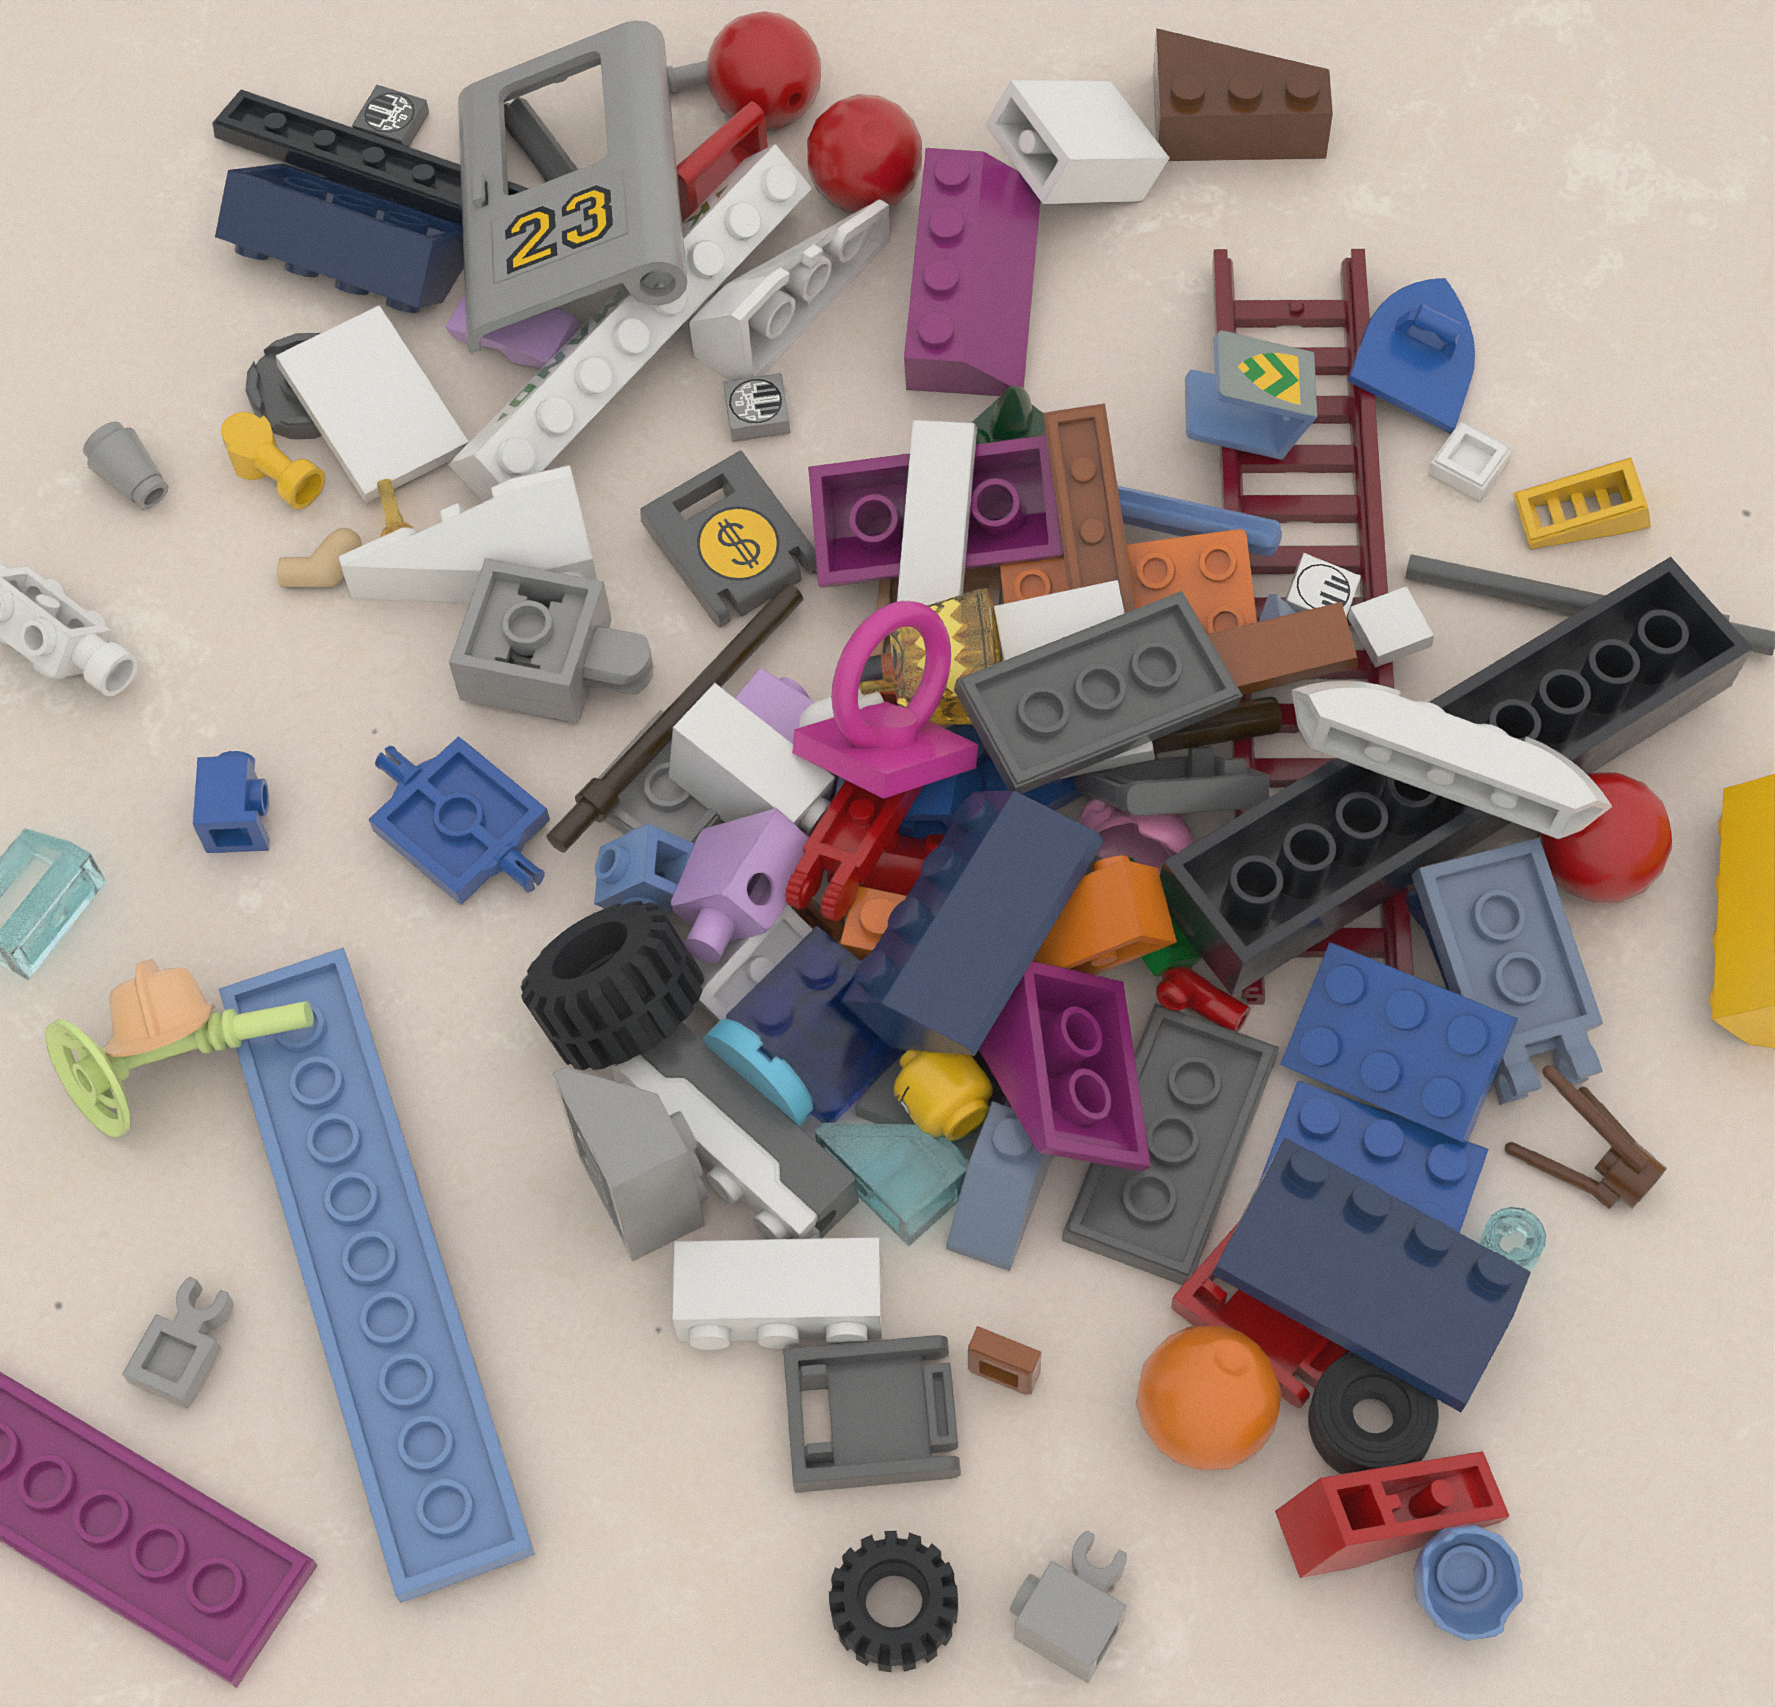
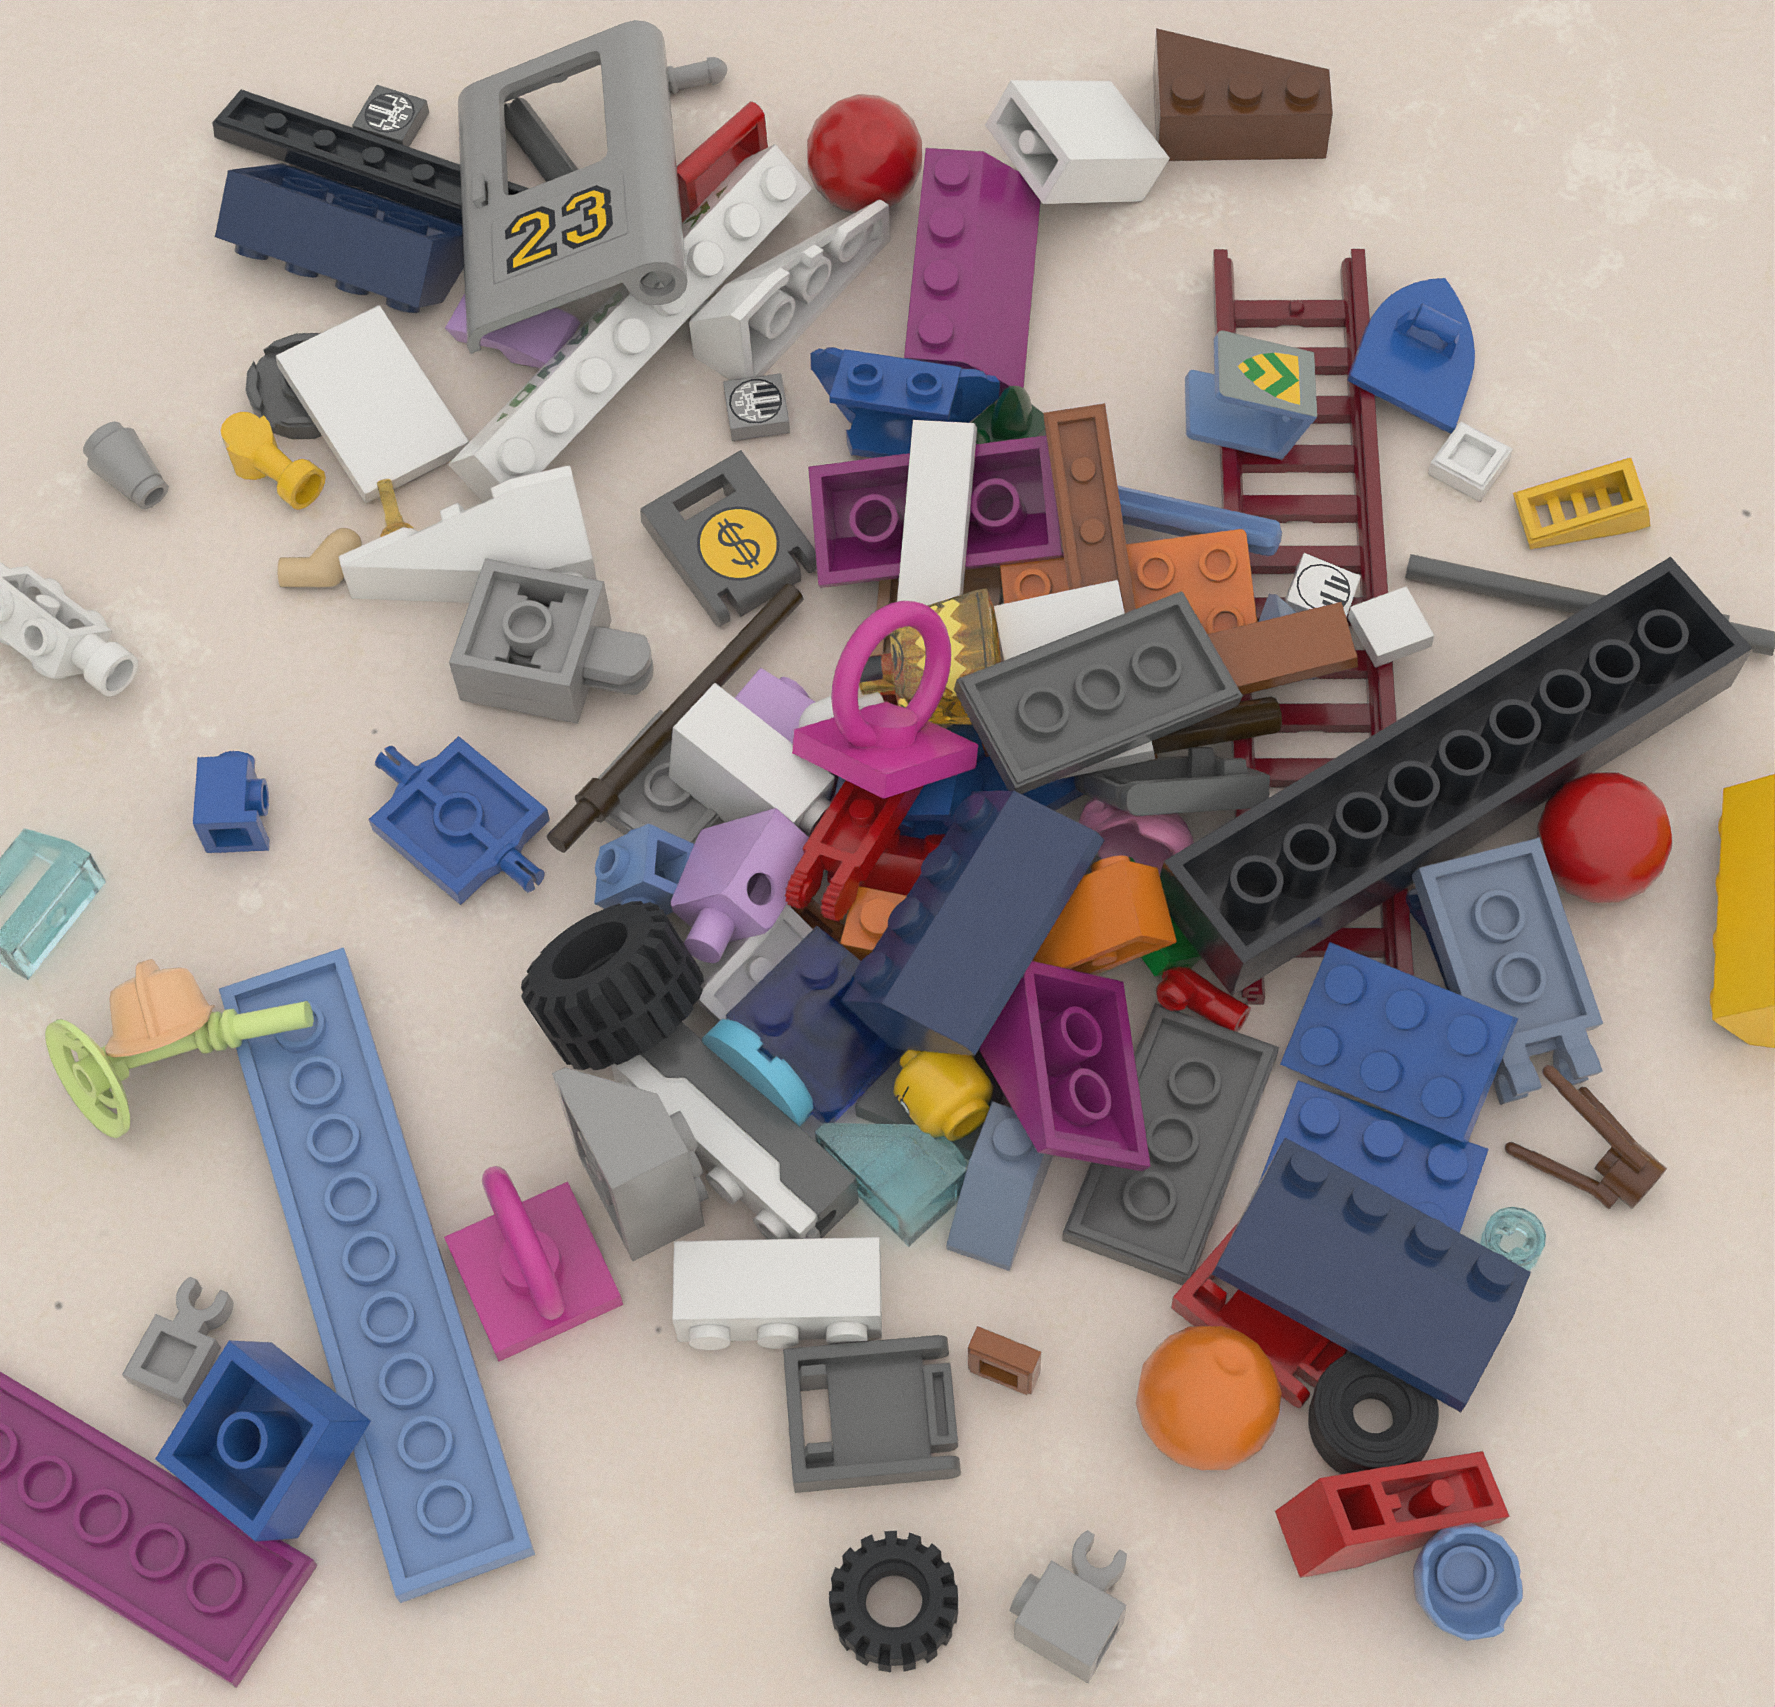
(262, 1440): none -> blue brick
(531, 1266): none -> dark pink tile
(764, 62): red piece -> none
(889, 392): none -> blue piece
(1448, 755): white brick -> none

